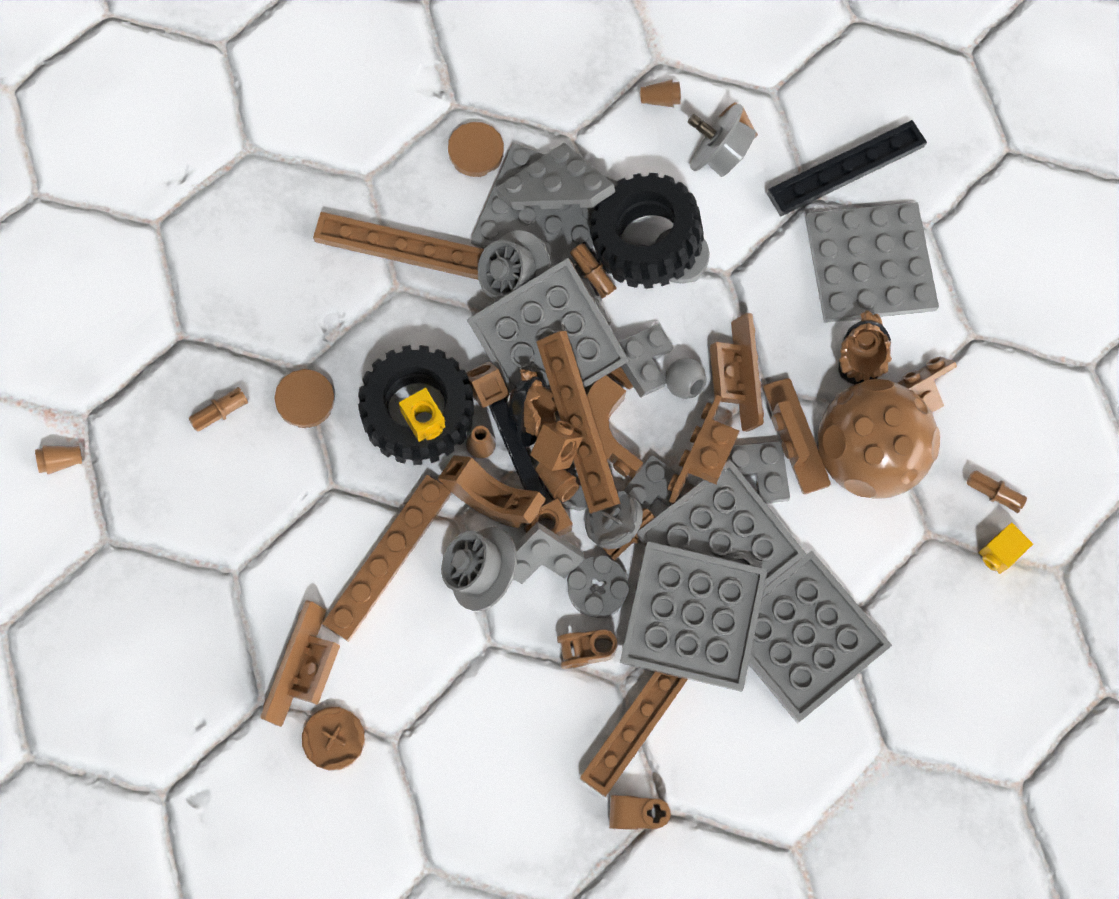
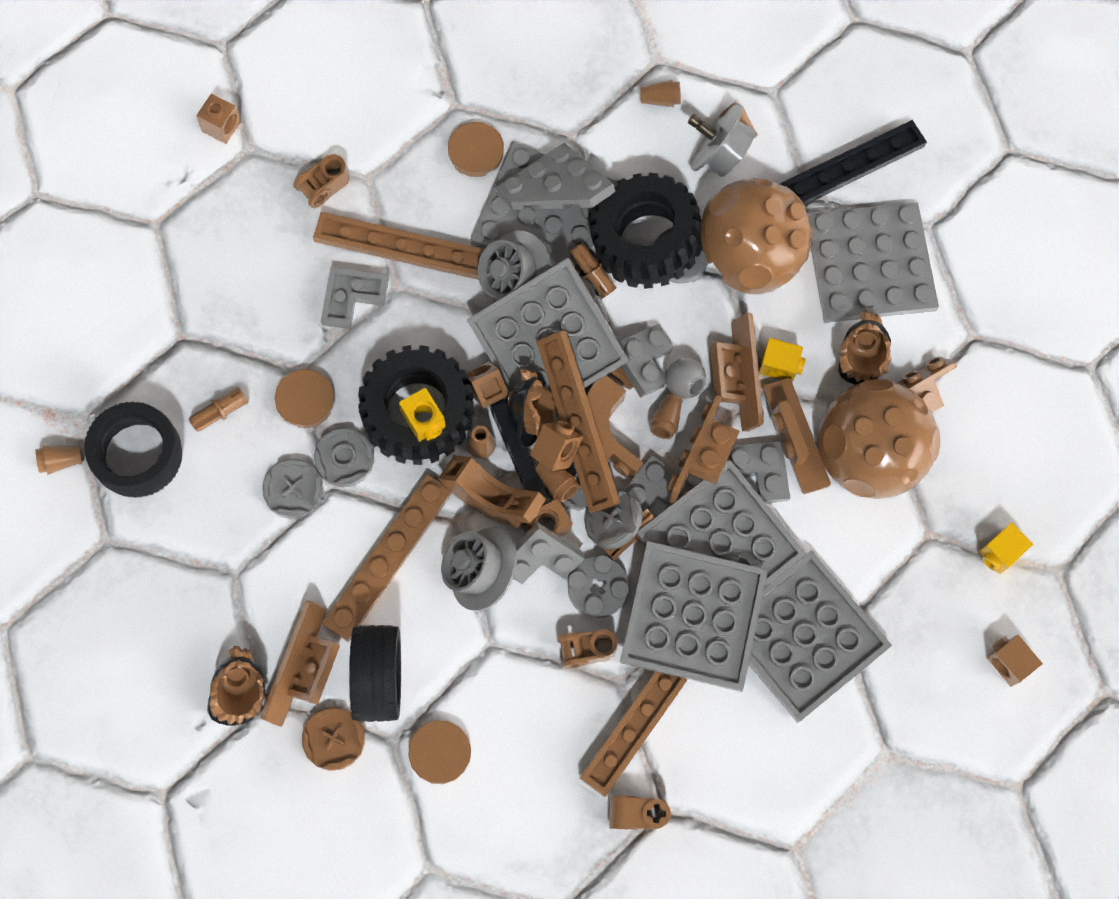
(111, 423): none -> black tyre
(218, 118): none -> medium nougat brick
(236, 689): none -> medium nougat hair
(292, 489): none -> light grey tile
(320, 183): none -> medium nougat piece
(344, 457): none -> light grey tile
(345, 289): none -> light grey plate
(375, 673): none -> black tyre
(439, 752): none -> medium nougat tile
(667, 417): none -> medium nougat cone
(756, 235): none -> medium nougat rock
(781, 360): none -> yellow brick
(997, 491): medium nougat axle -> none
(1013, 659): none -> medium nougat brick

